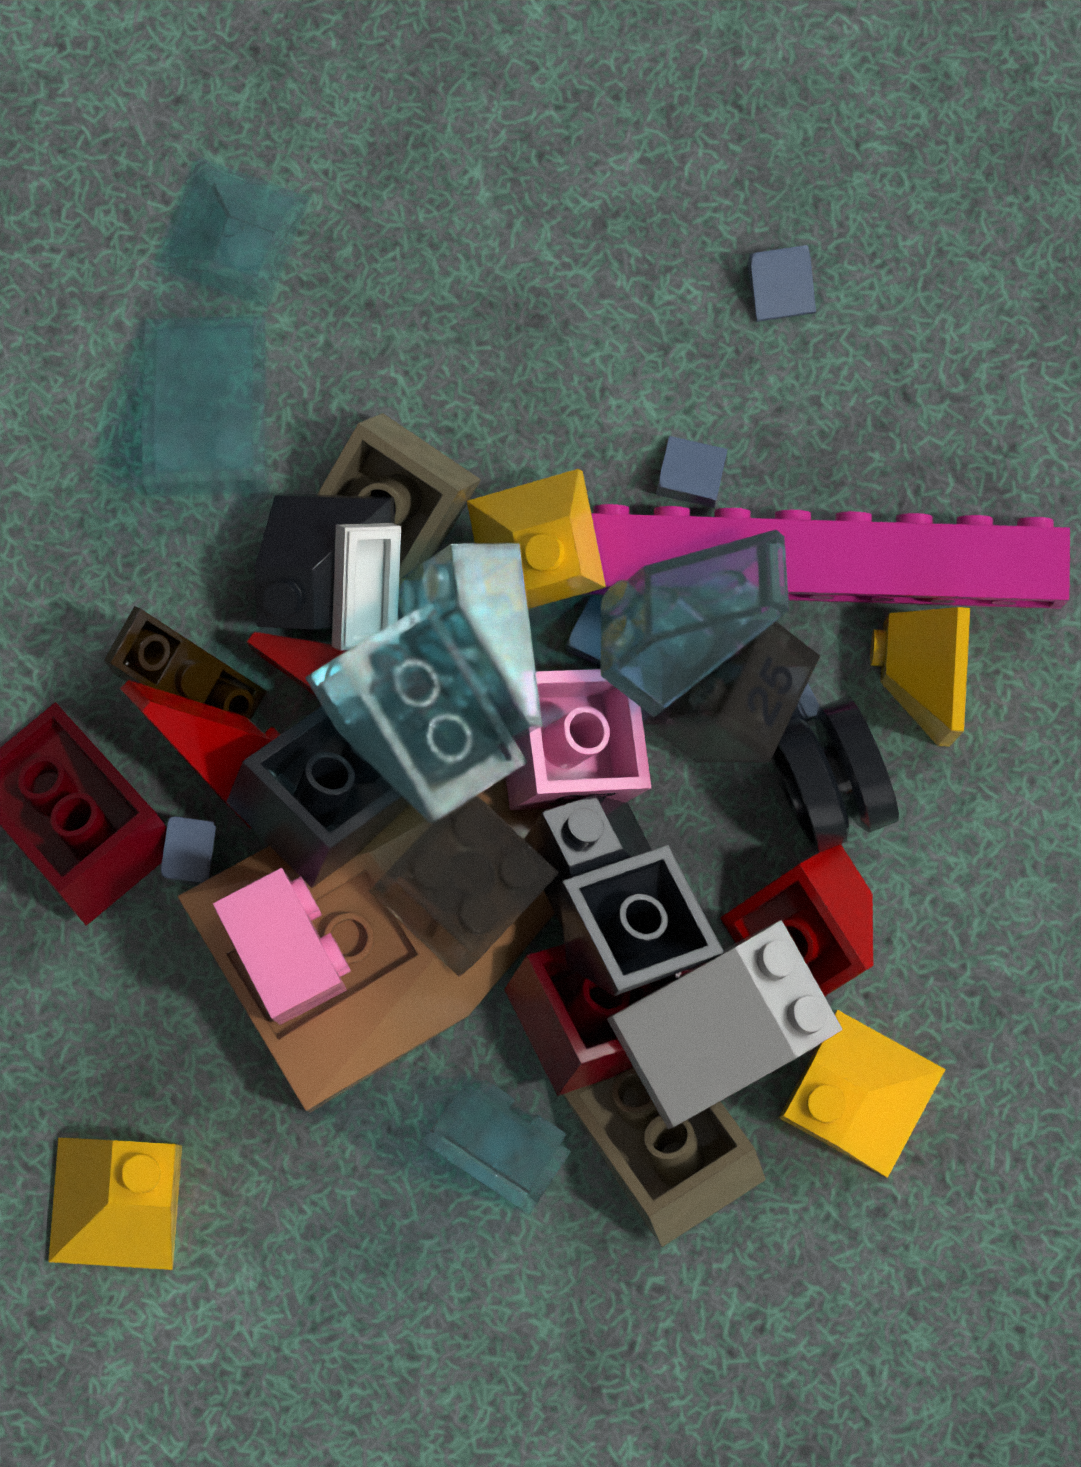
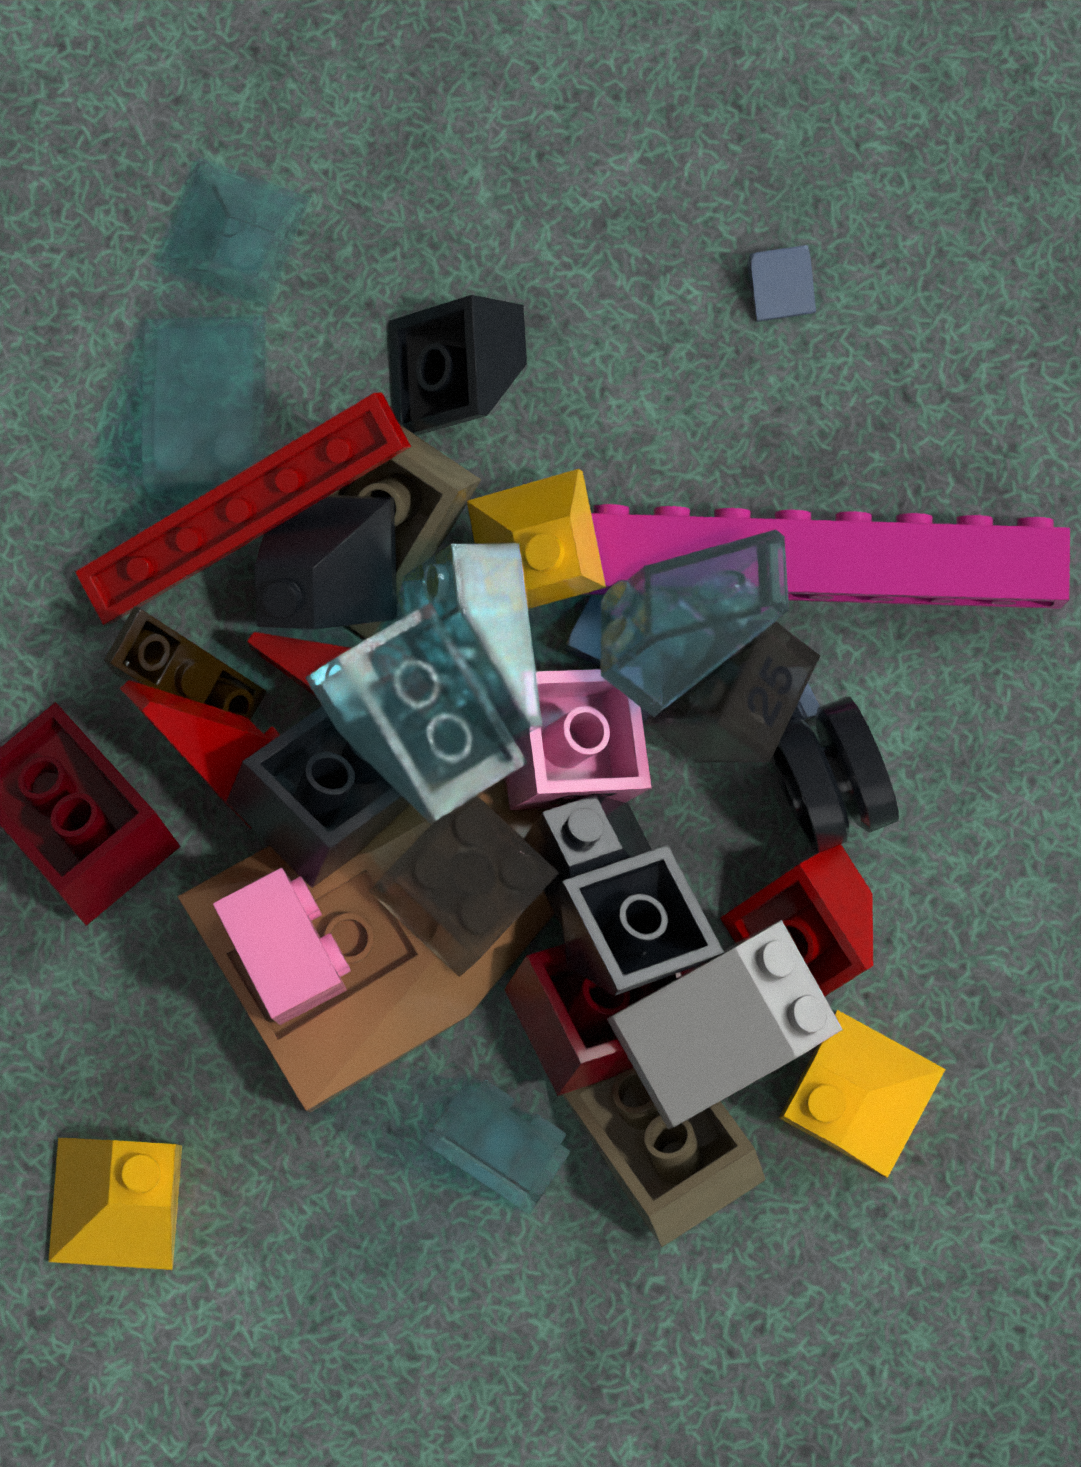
(188, 850): sand blue slope -> none
(243, 508): none -> red plate
(365, 581): white tile -> none
(454, 361): none -> black slope
(691, 472): sand blue slope -> none
(926, 667): yellow slope -> none

